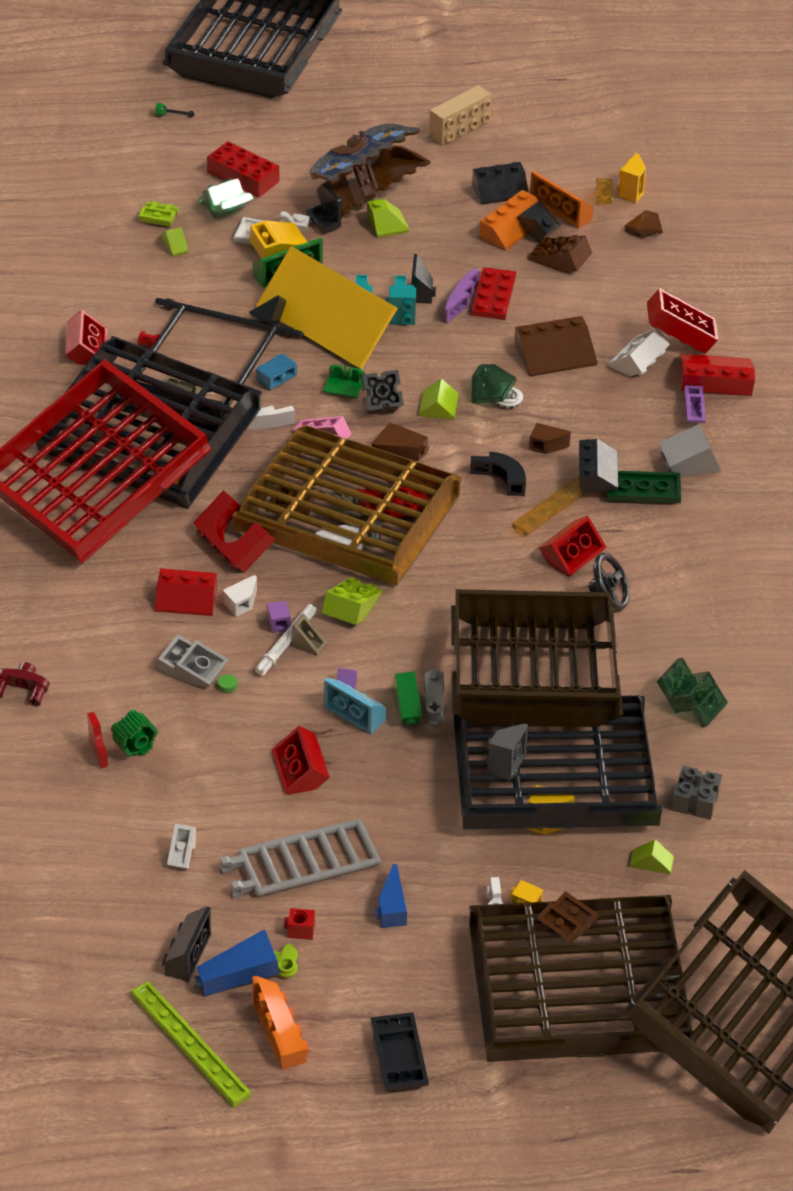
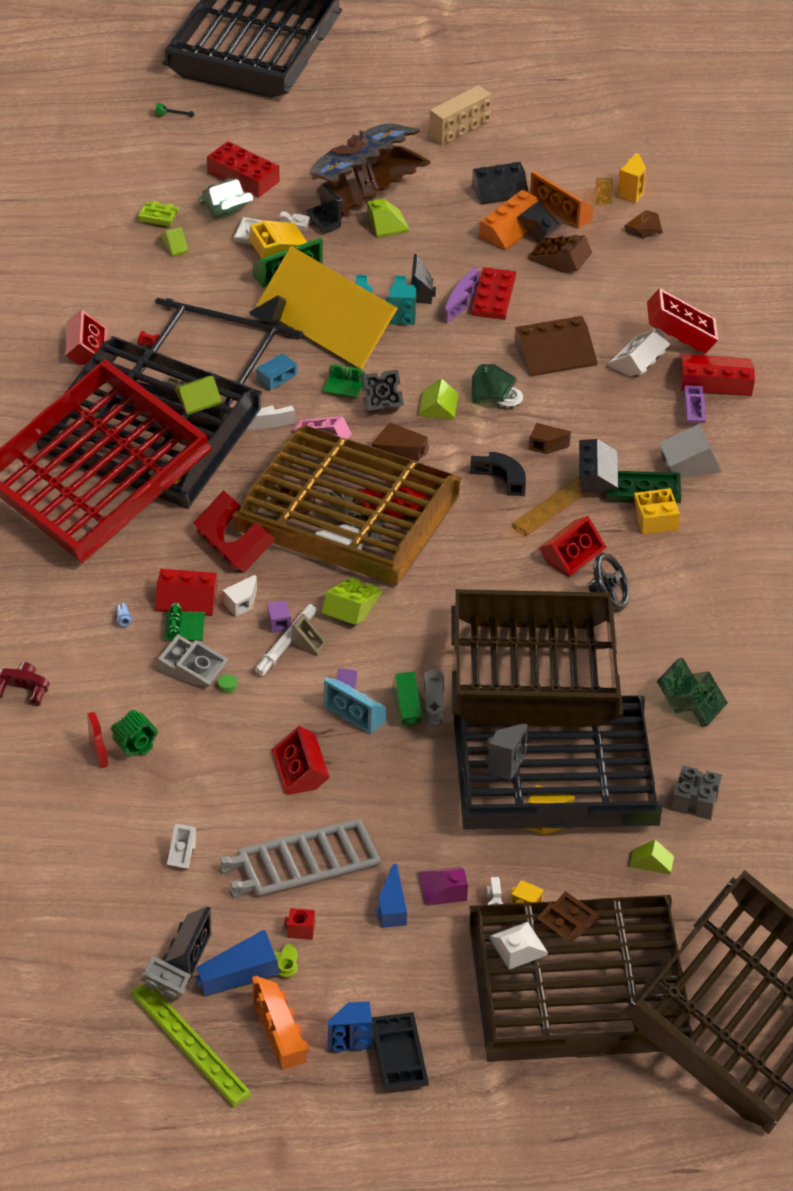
(124, 618): none -> light blue pin
(165, 978): none -> light grey bracket
(186, 624): none -> green hinge
(198, 395): none -> lime slope
(351, 1028): none -> blue slope
(444, 885): none -> magenta slope
(518, 945): none -> white slope
(656, 511): none -> yellow slope

